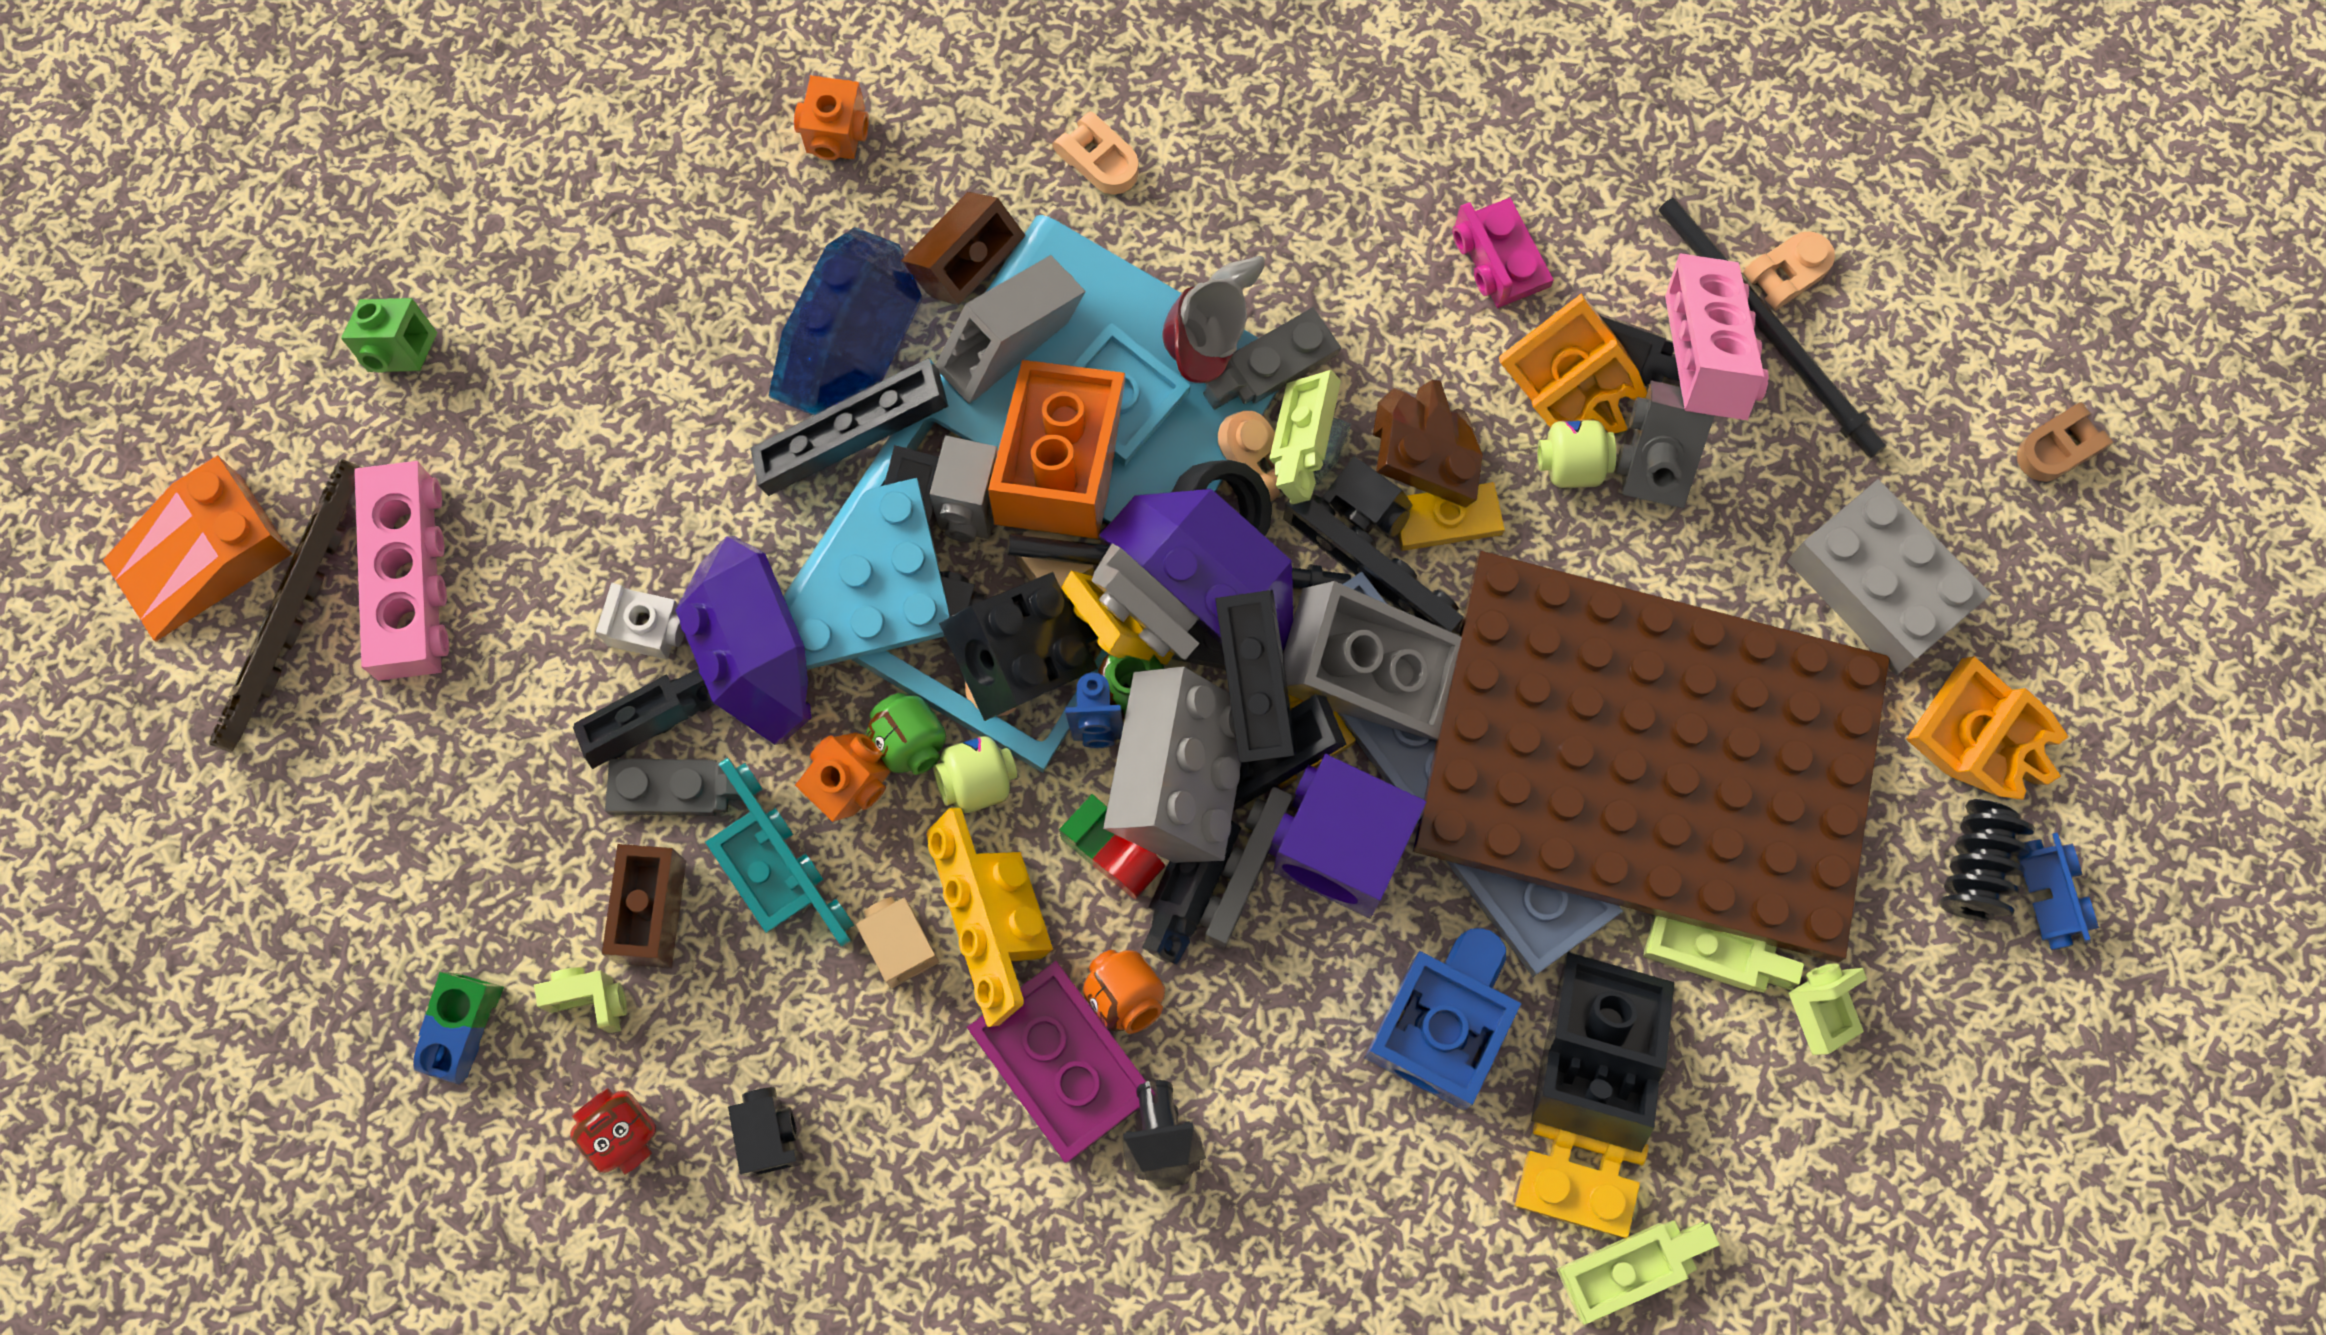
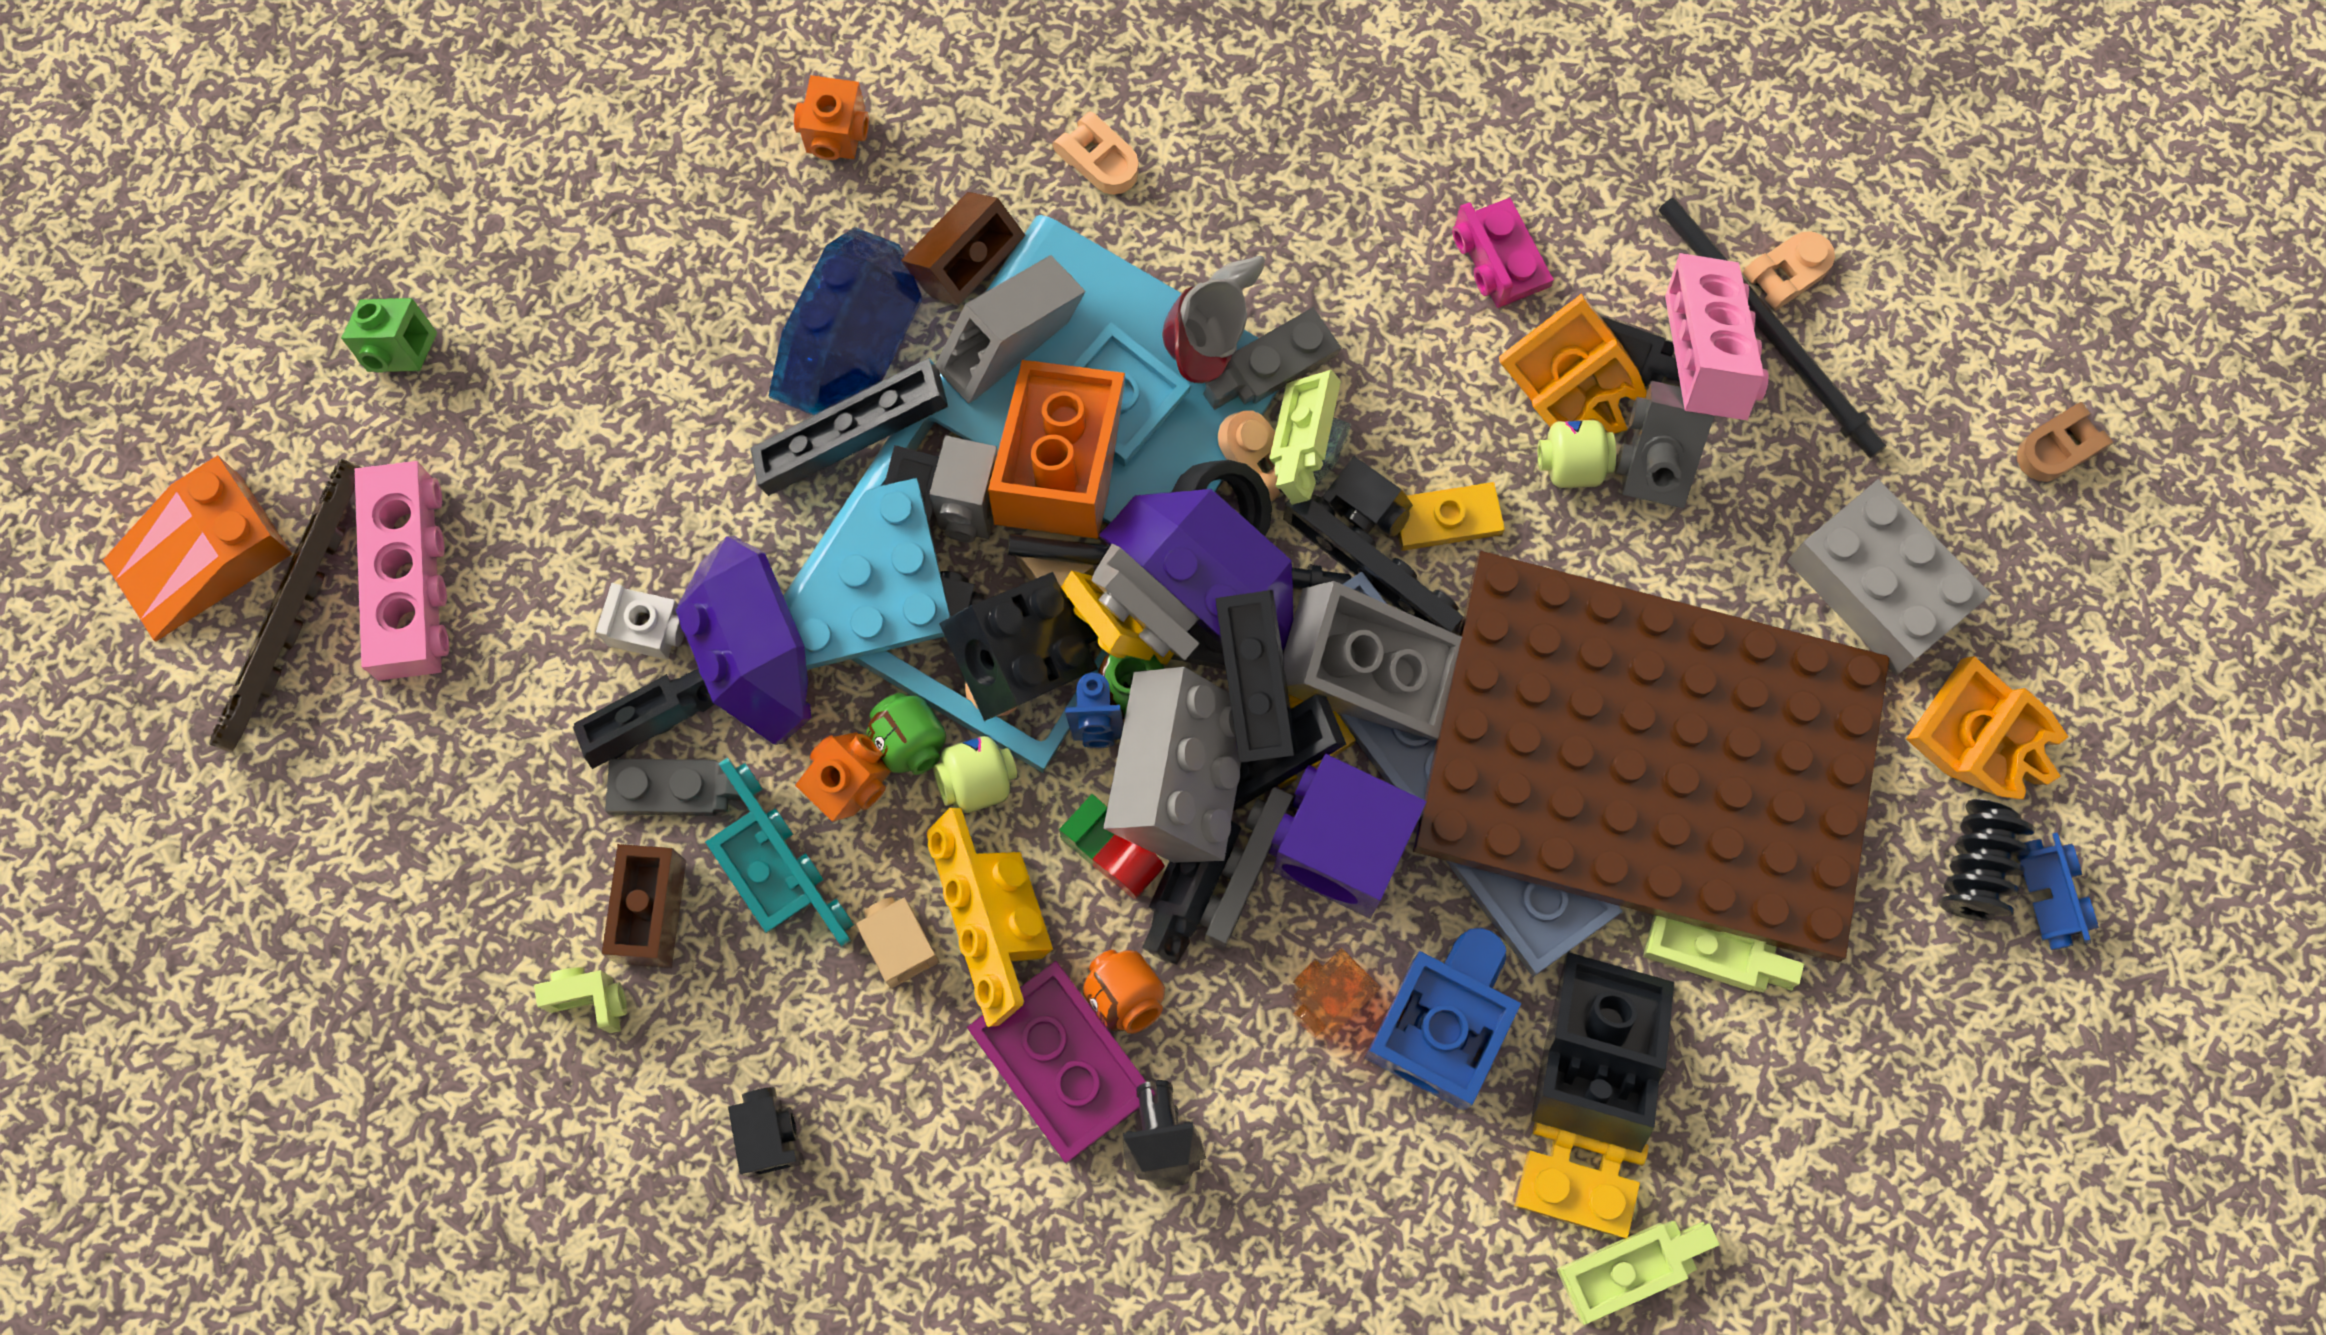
(454, 1026): leg -> none
(613, 1131): red head -> none
(1331, 994): none -> clear orange brick
(1428, 444): reddish brown plate -> none
(1827, 1008): yellowish green bracket -> none

